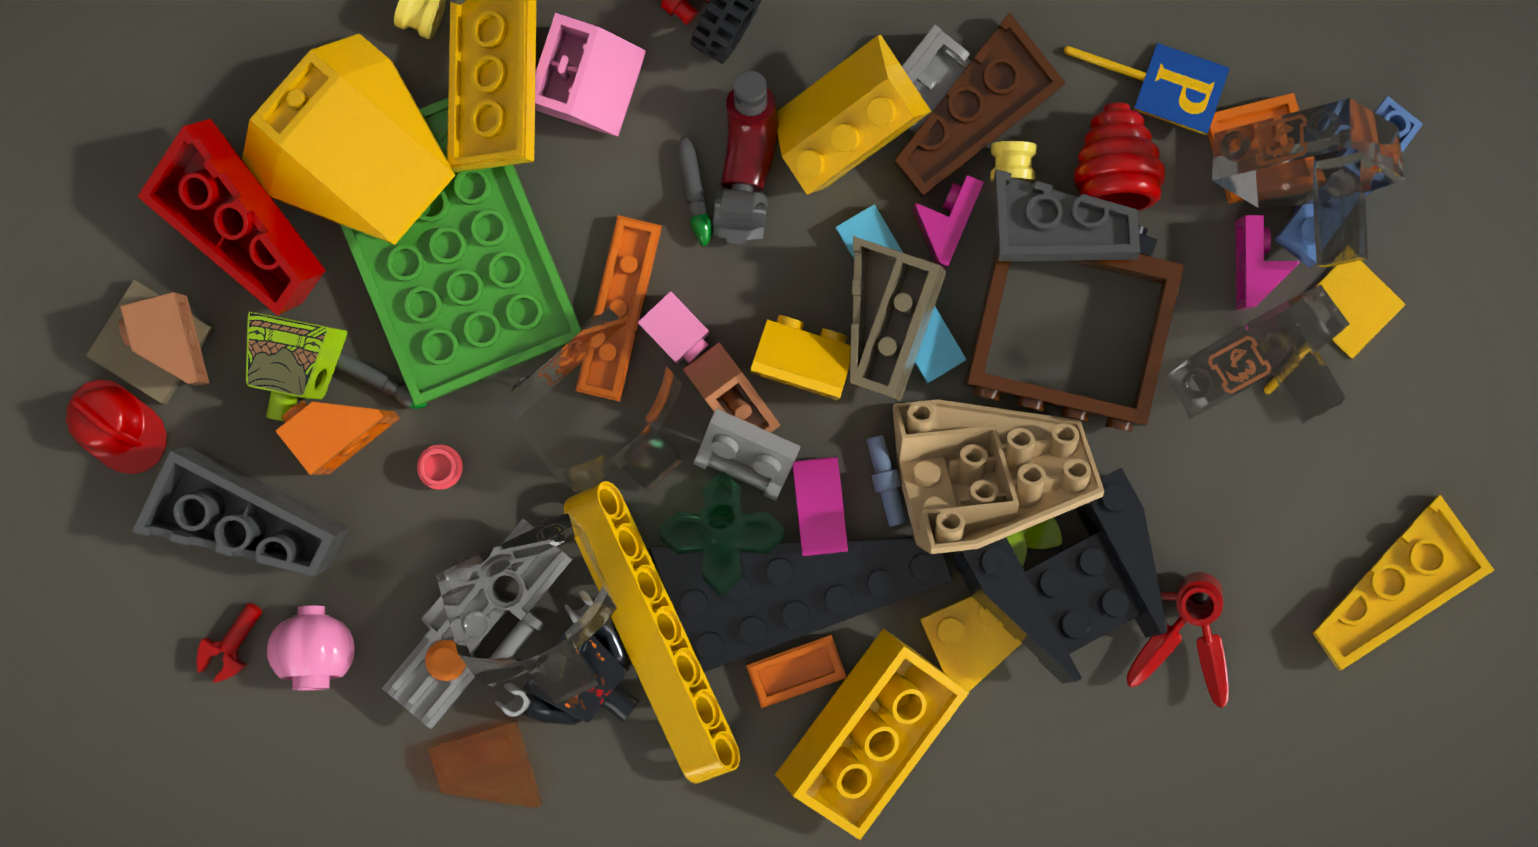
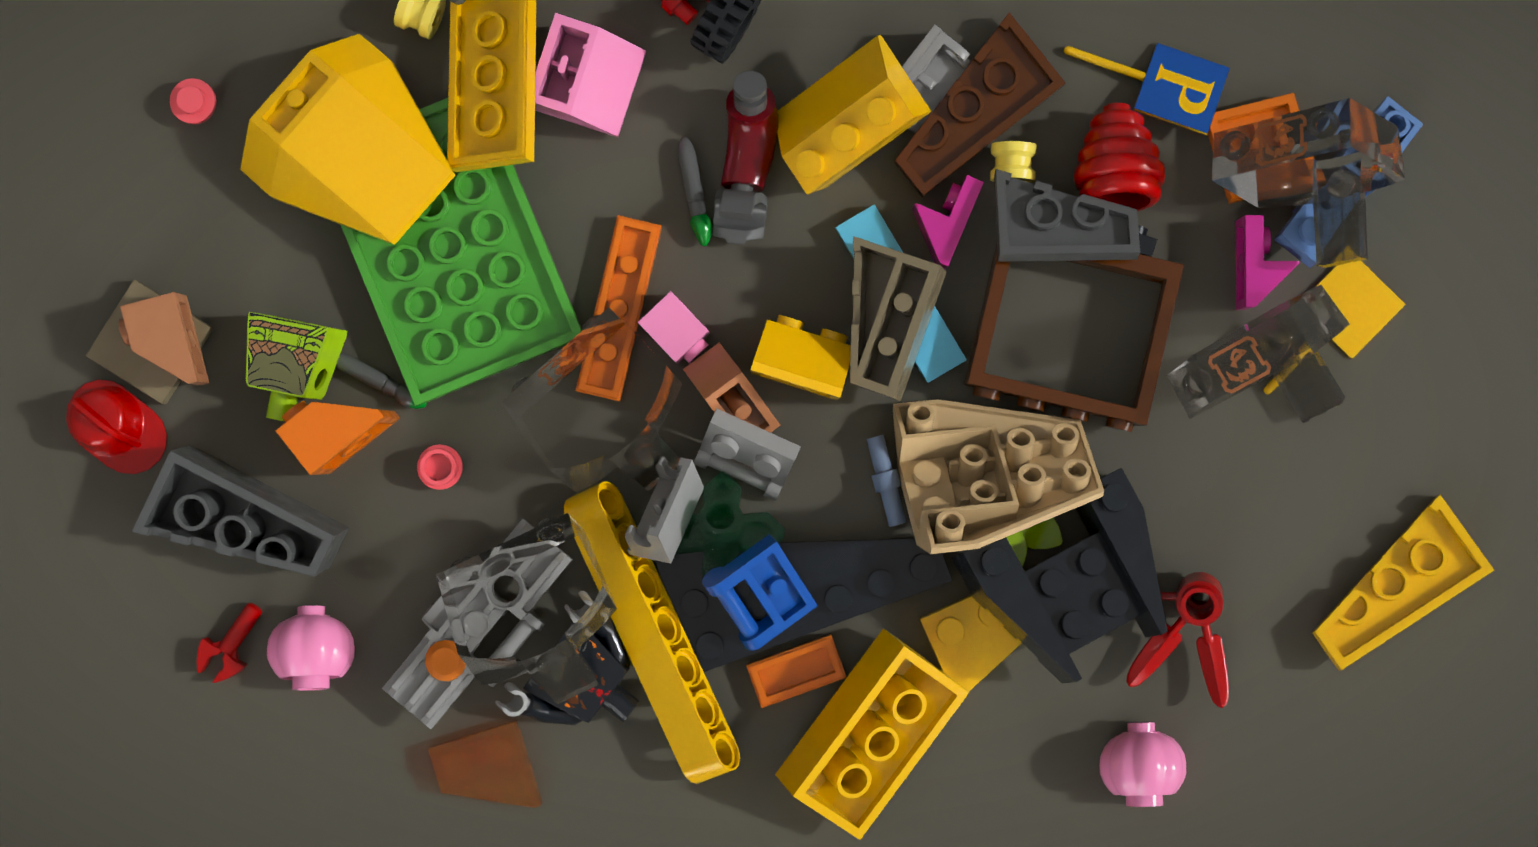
(193, 101): none -> coral plate
(231, 218): red wedge -> none
(666, 512): none -> light grey hinge
(773, 585): none -> blue plate
(820, 506): dark pink slope -> none
(1142, 765): none -> bright pink plant

